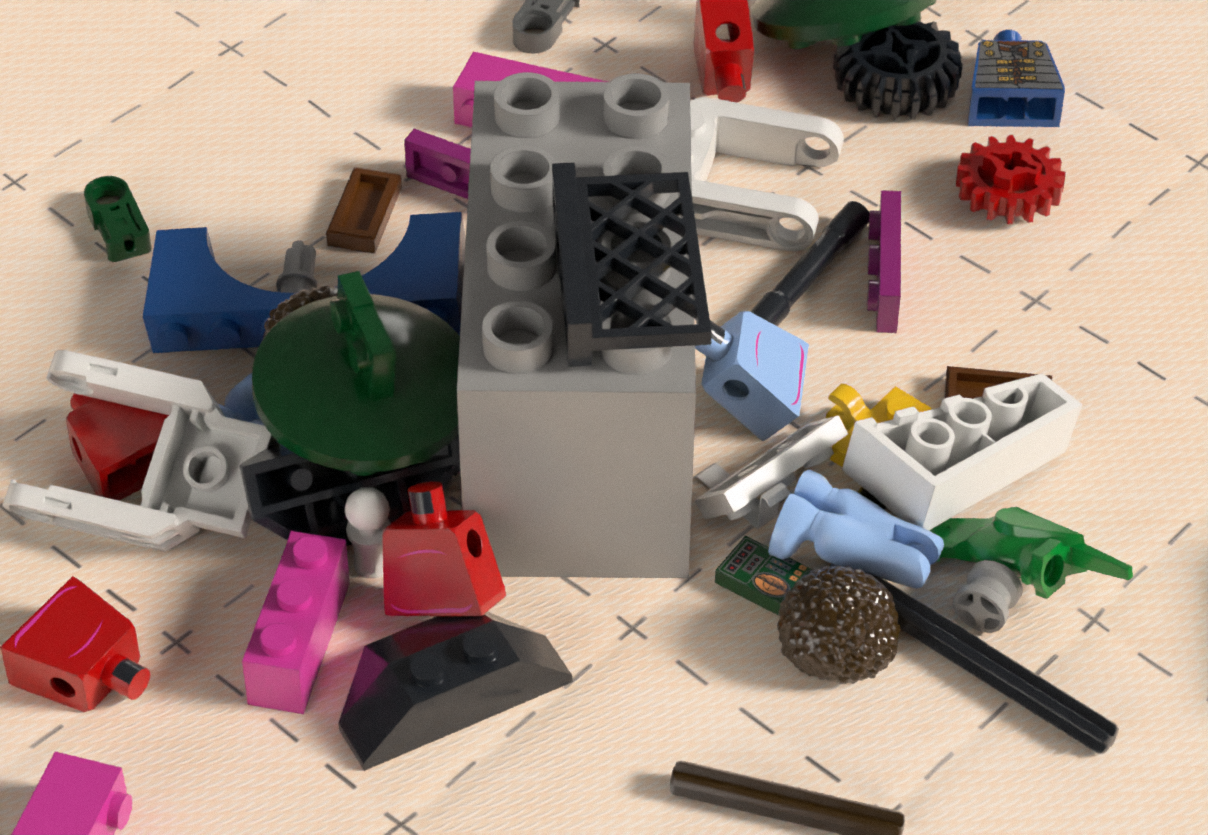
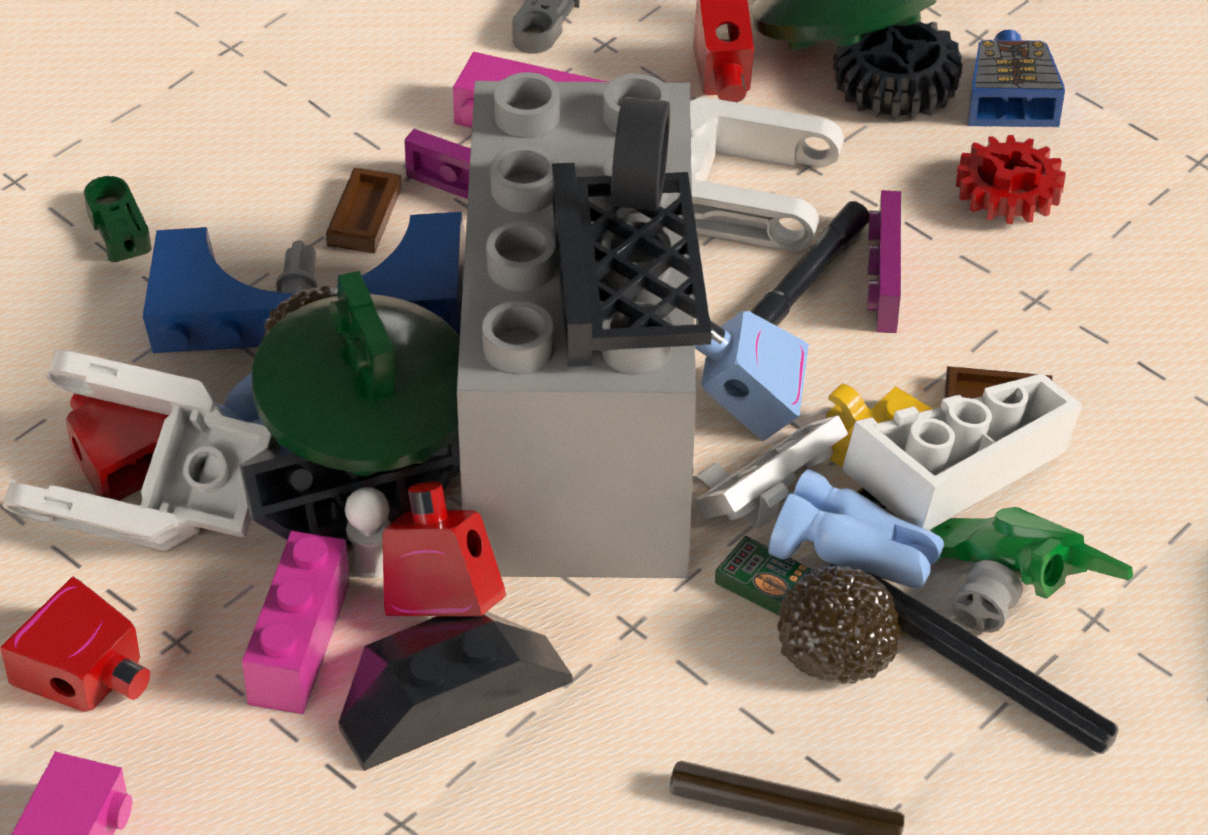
(640, 153): none -> black tyre

